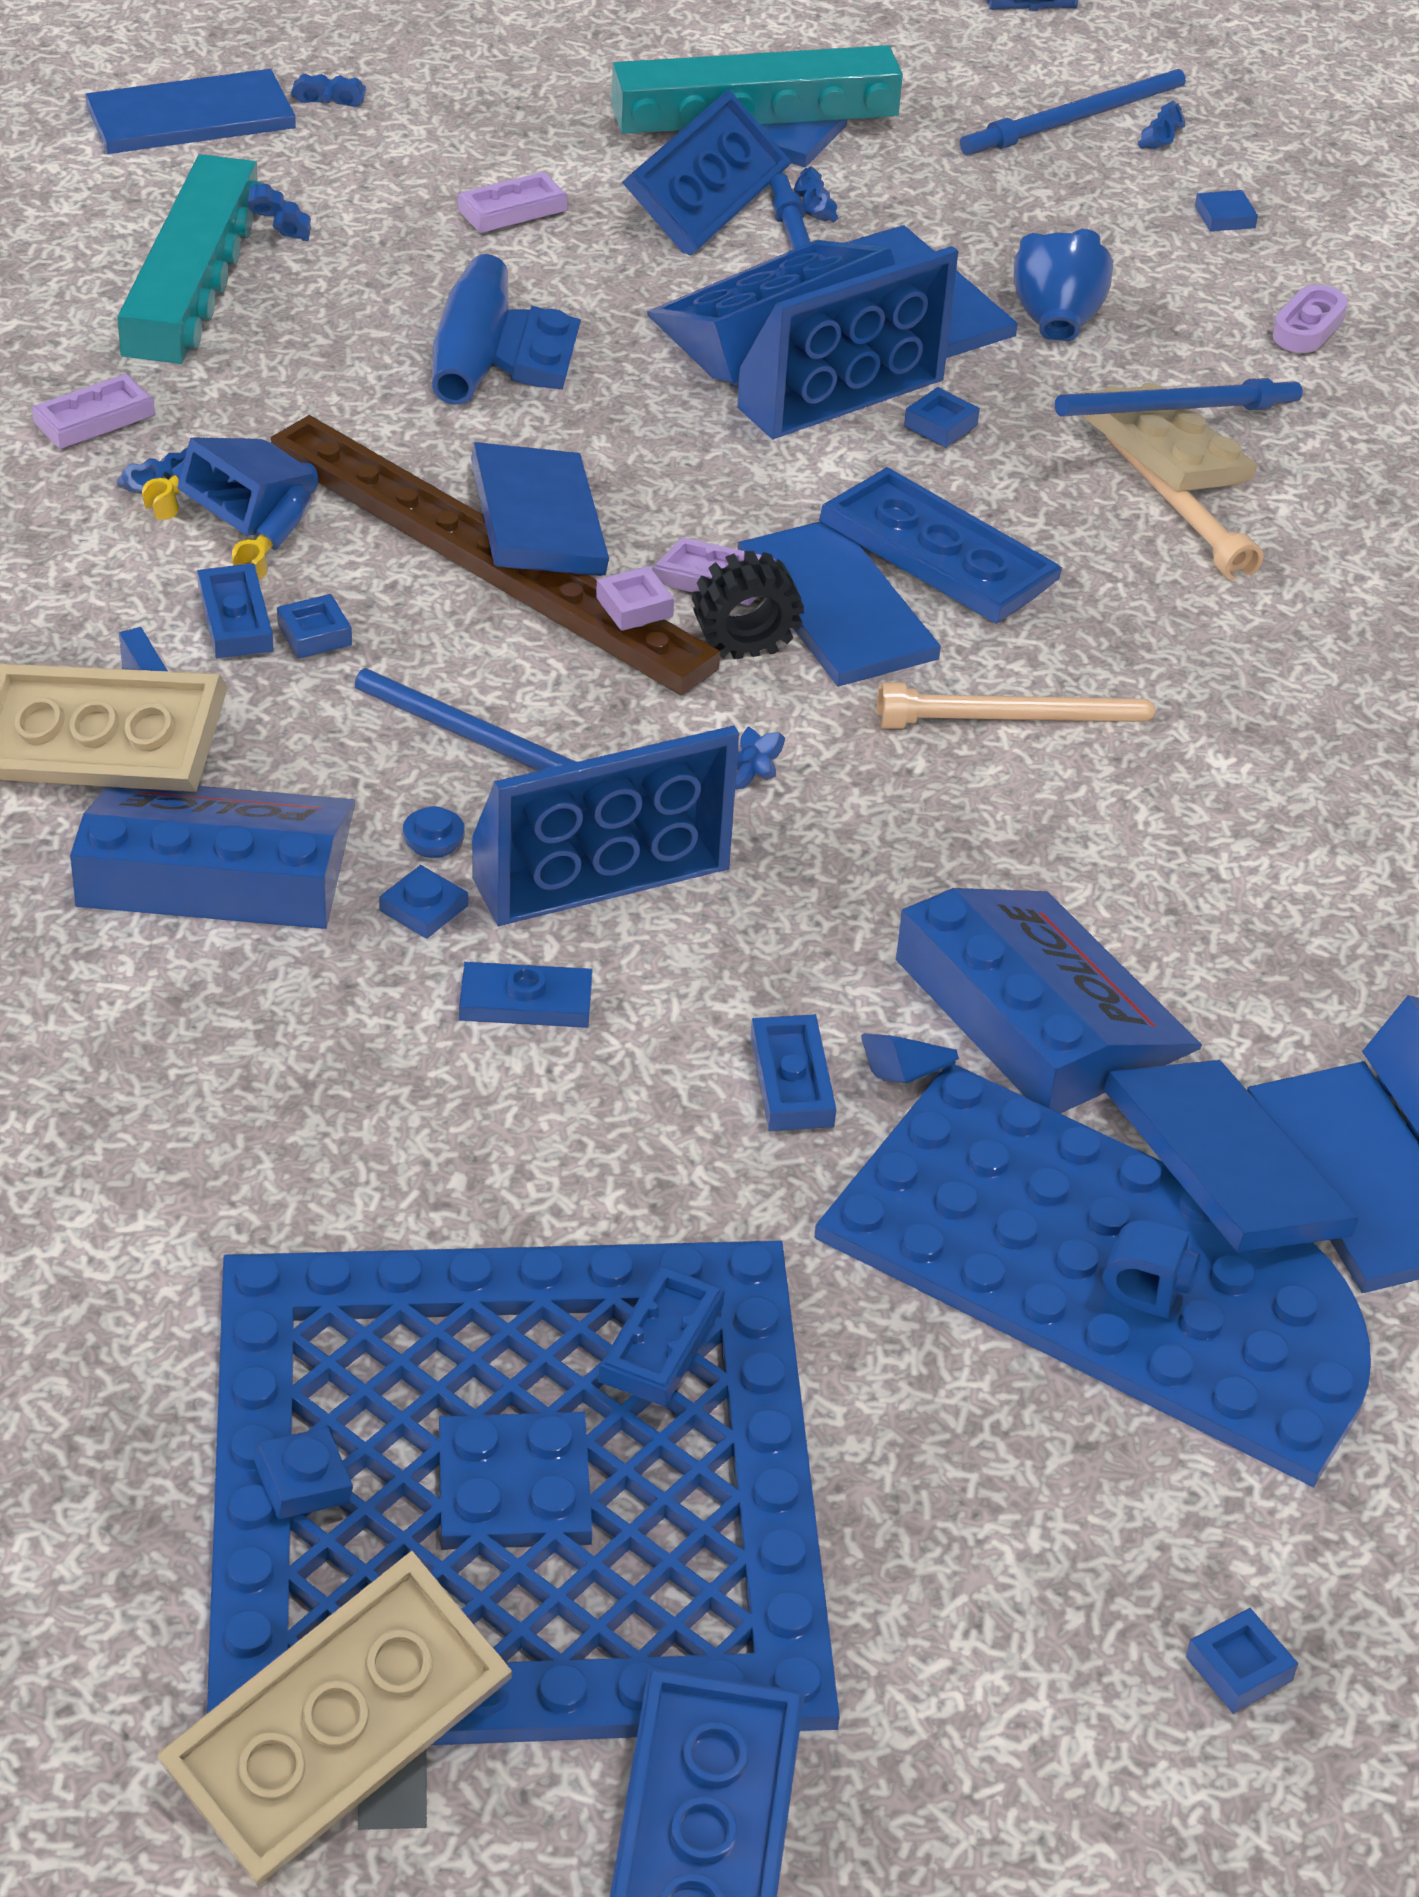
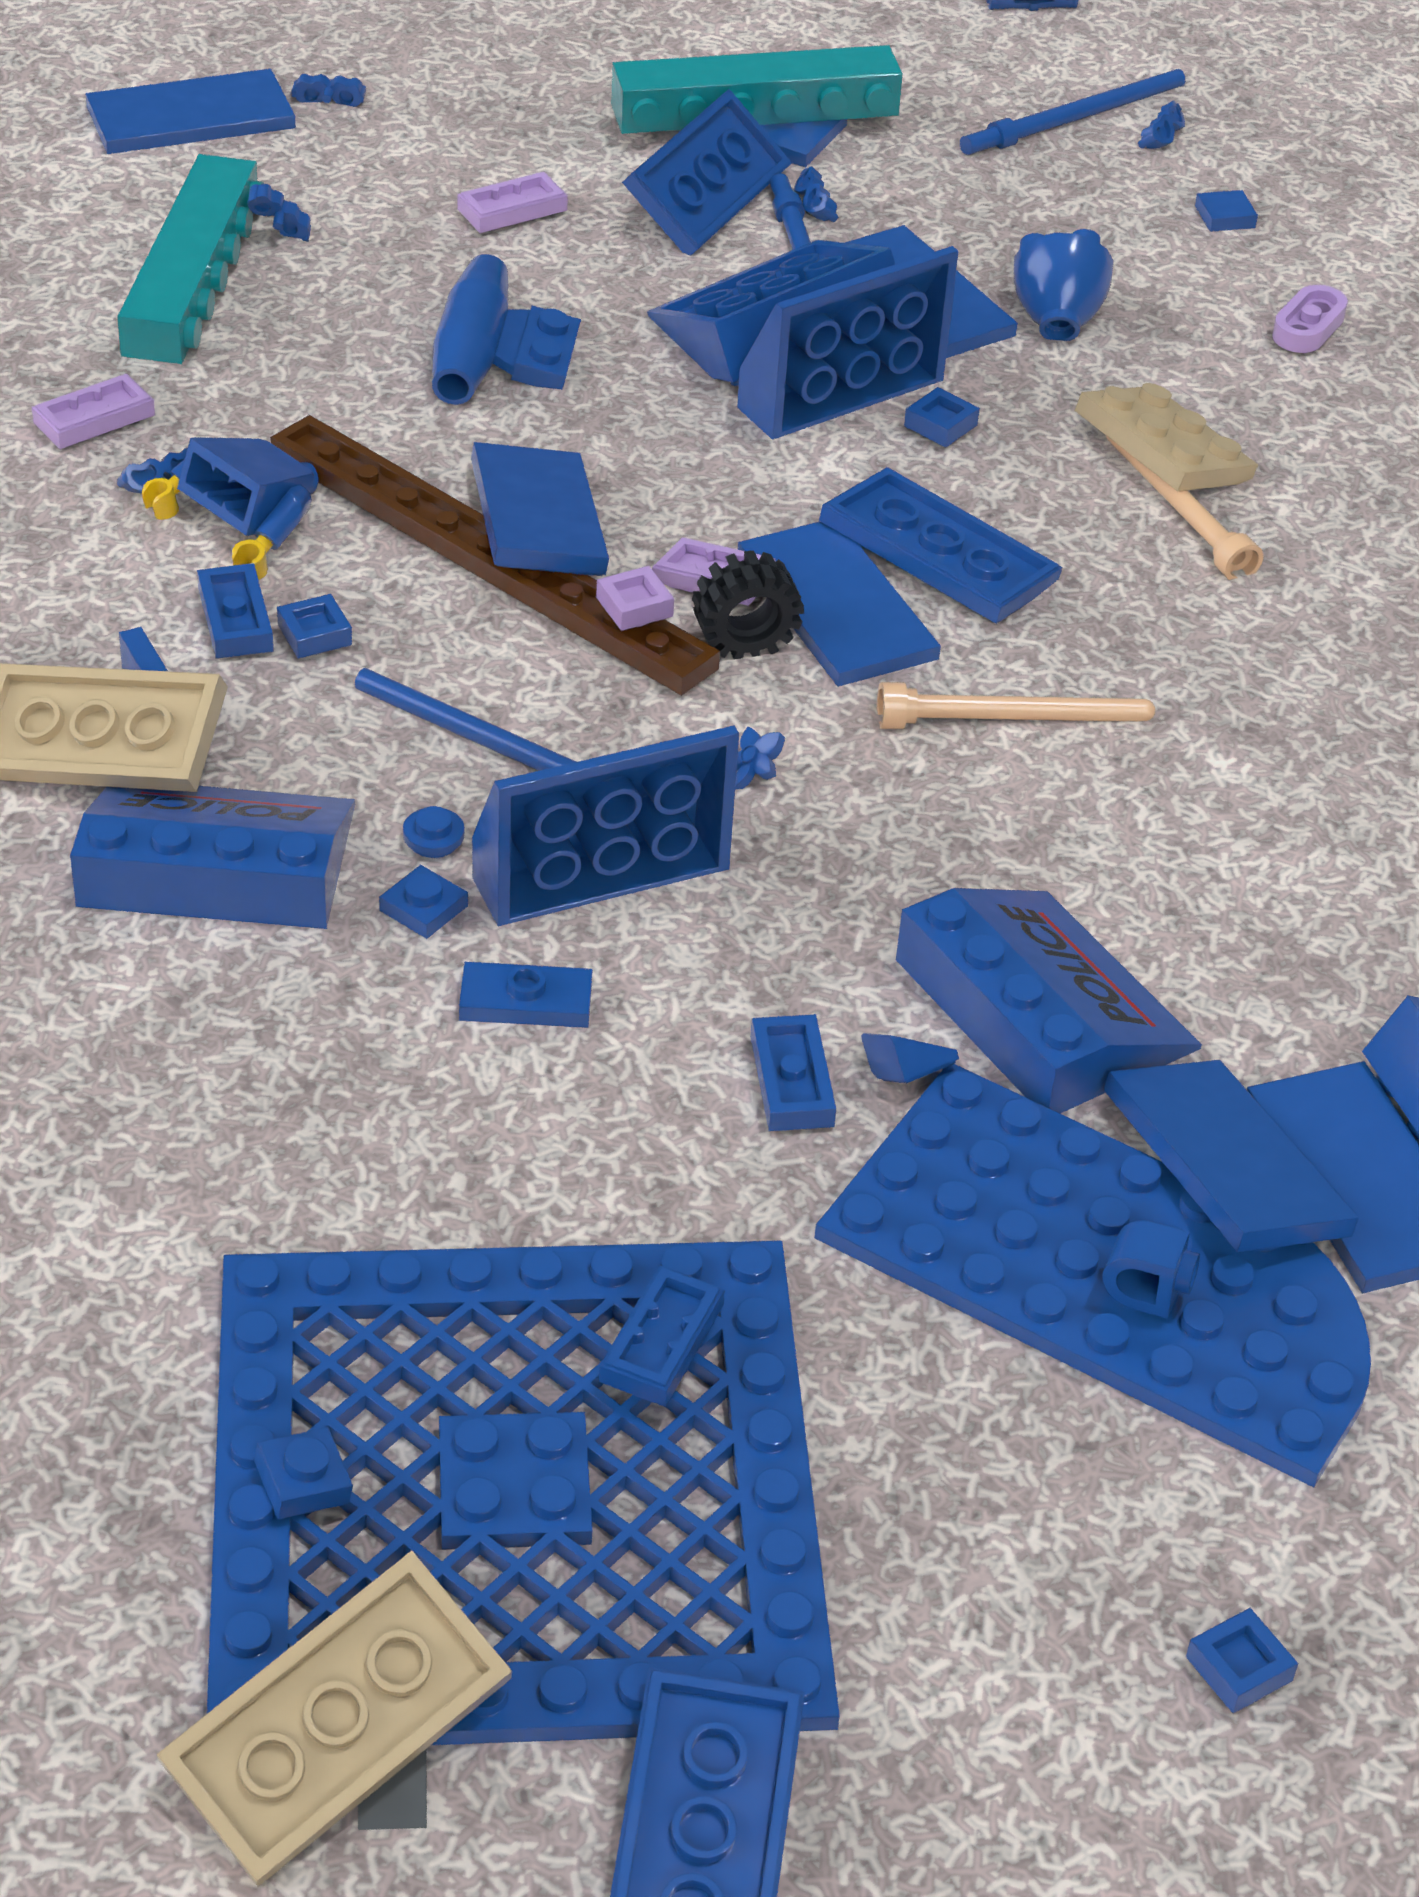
(1252, 395): blue bar -> none

